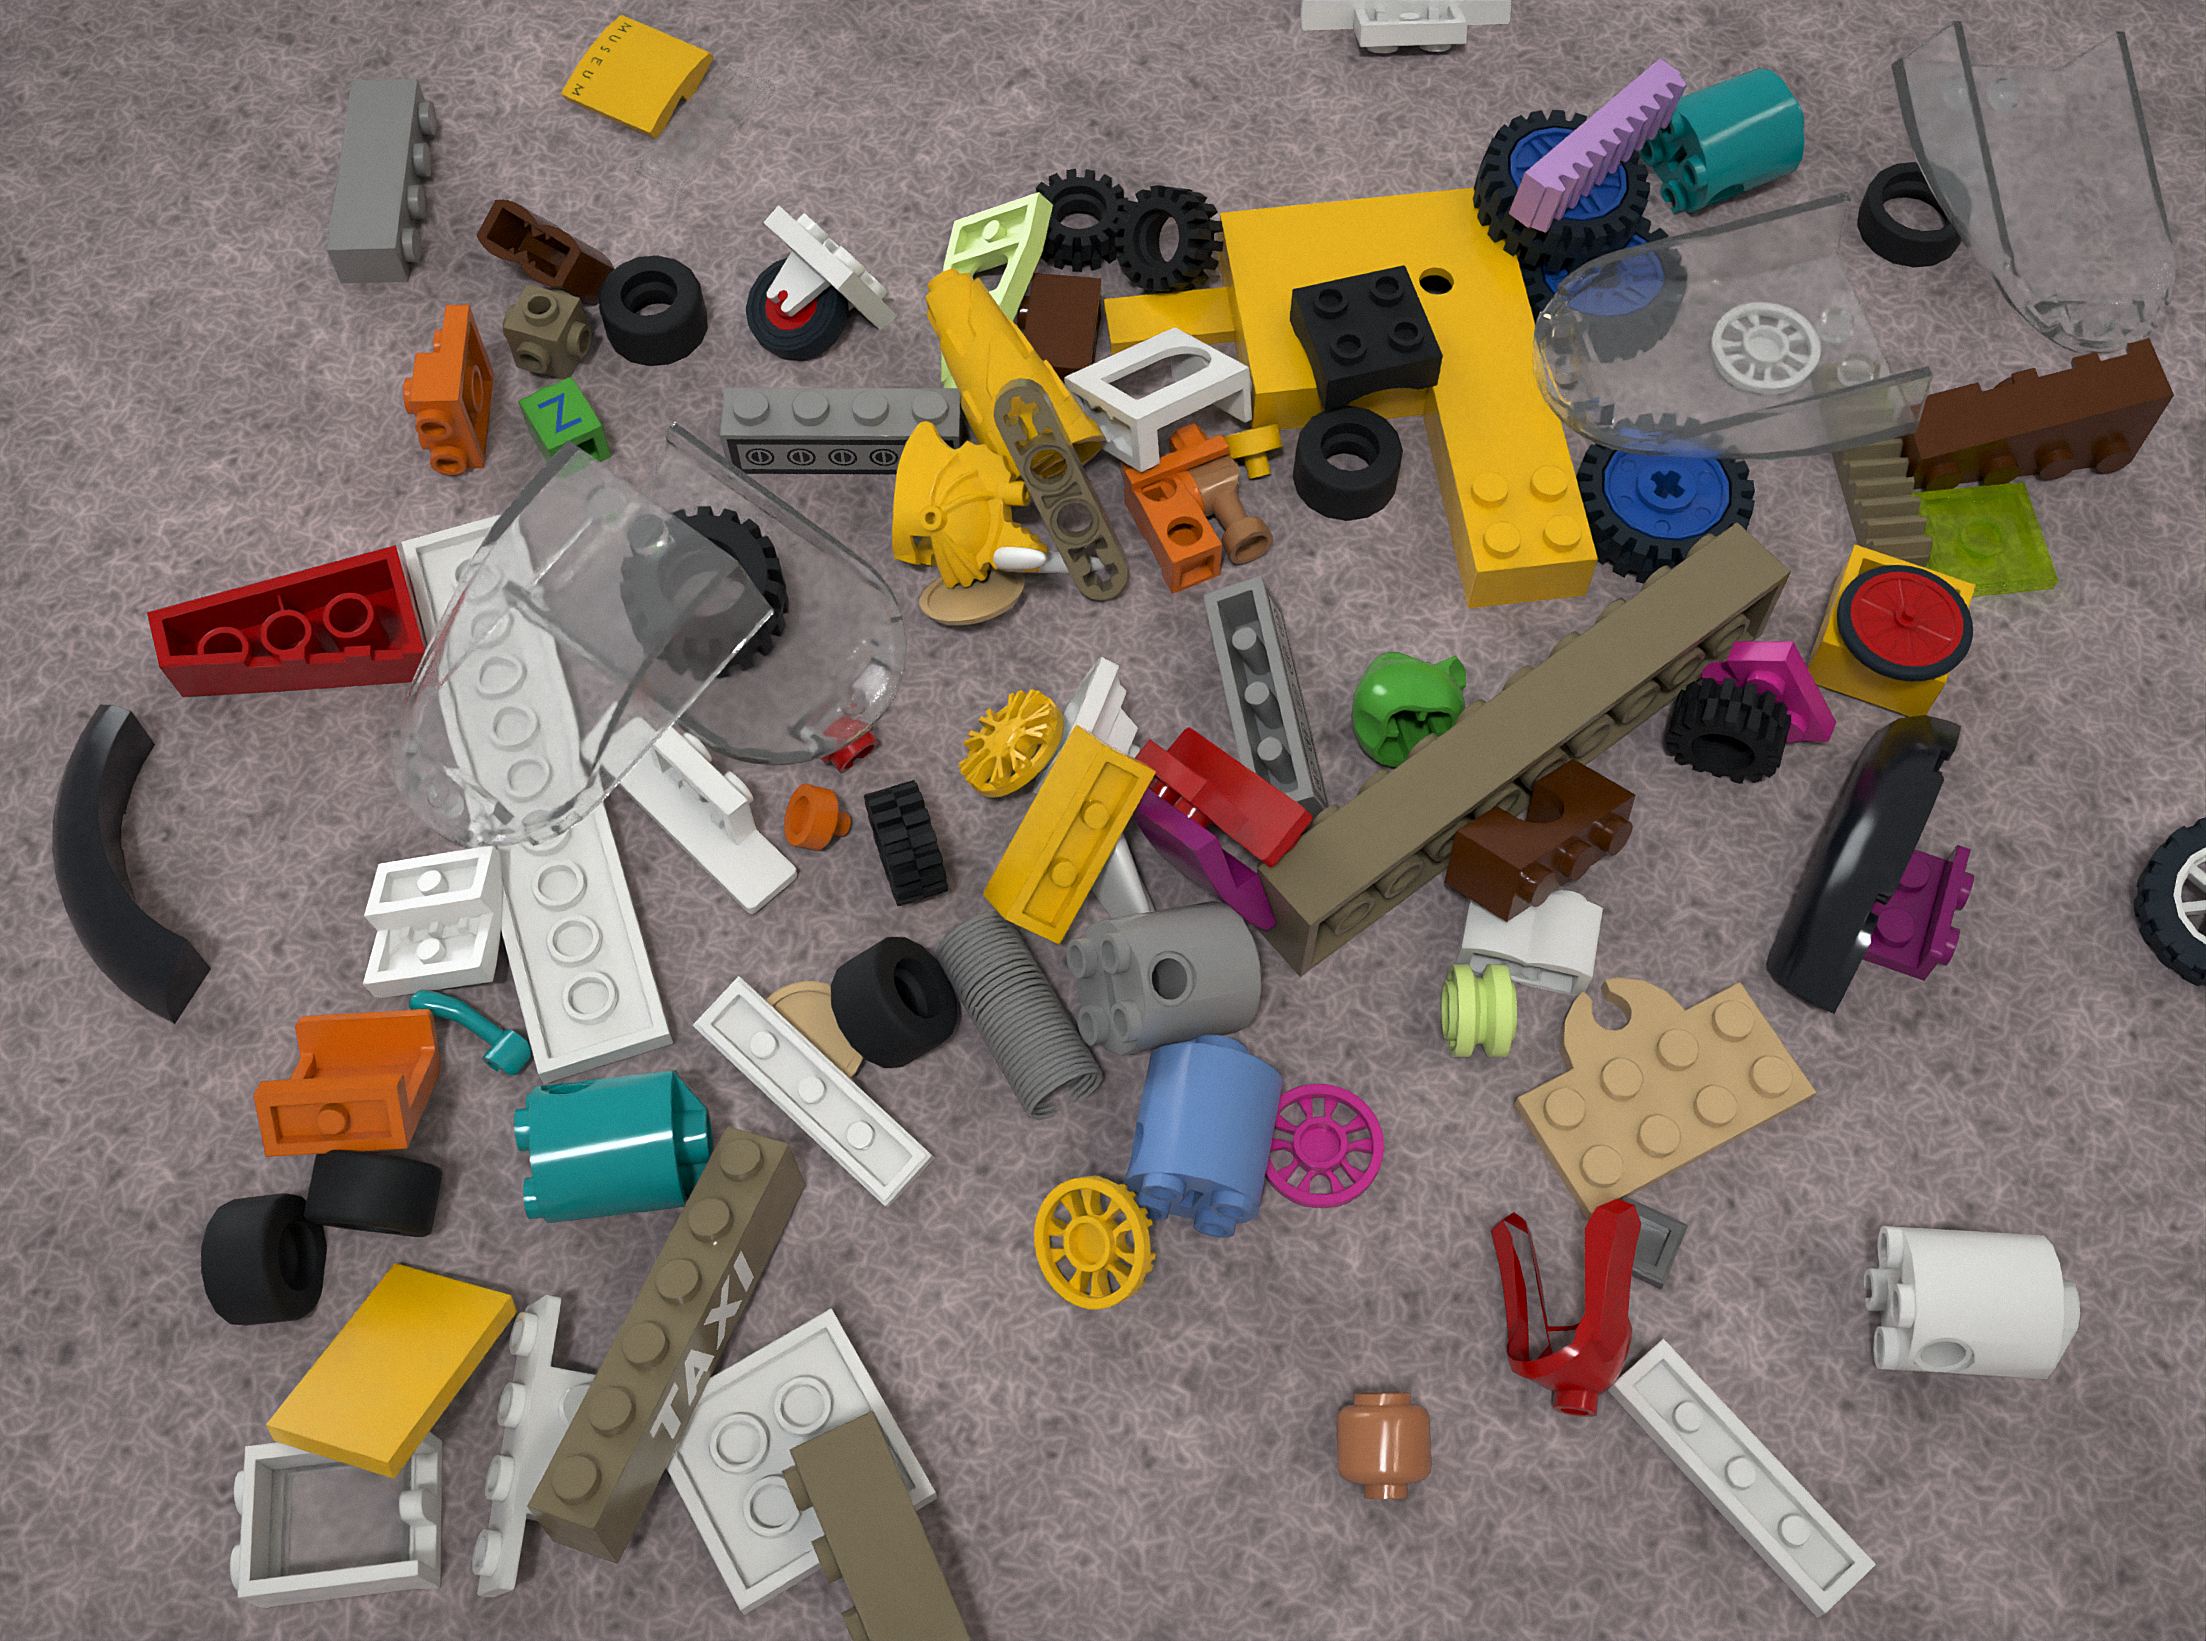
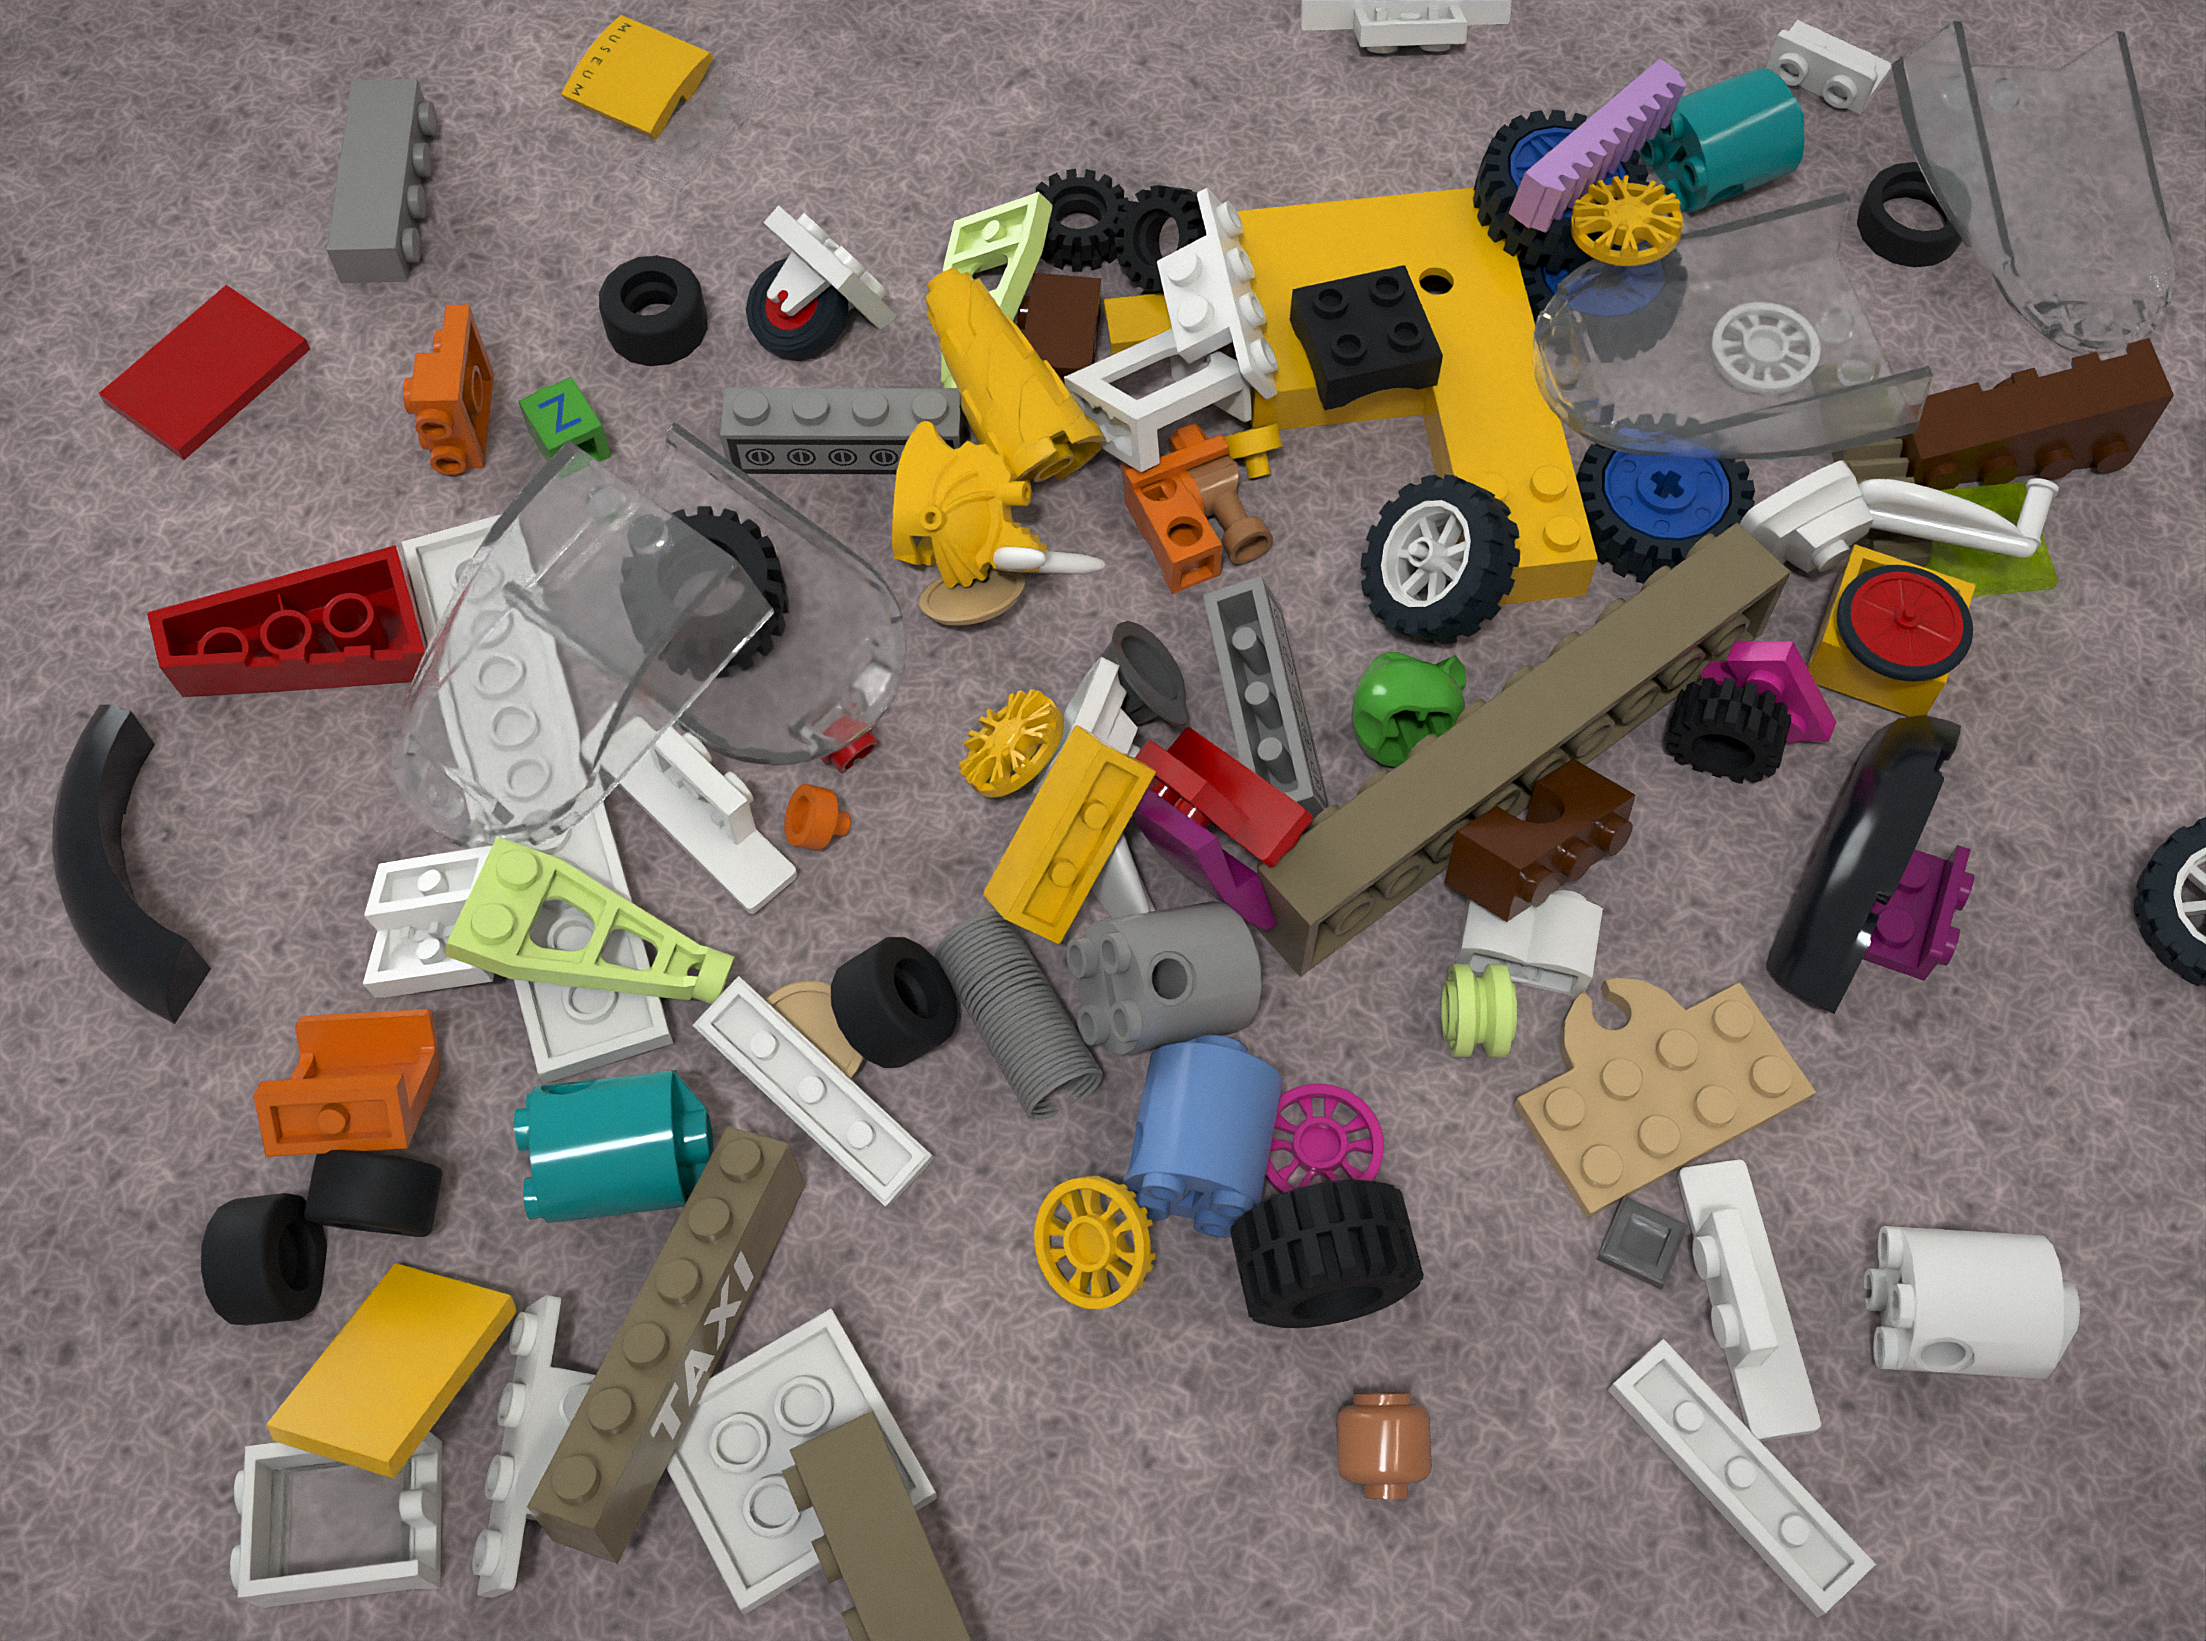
(204, 372): none -> red tile
(507, 1048): teal piece -> none
(508, 899): none -> yellowish green plate
(544, 251): reddish brown brick -> none
(547, 332): dark tan brick -> none
(906, 842): black tyre -> none
(1067, 488): dark tan beam -> none
(1147, 675): none -> dark grey piece
(1213, 299): none -> white bracket
(1326, 1254): none -> black tyre
(1342, 492): black tyre -> none
(1410, 539): none -> black wheel
(1604, 1333): red piece -> none
(1627, 221): none -> yellow wheel
(1747, 1301): none -> white bracket
(1827, 66): none -> white bracket
(1829, 511): none -> white piece

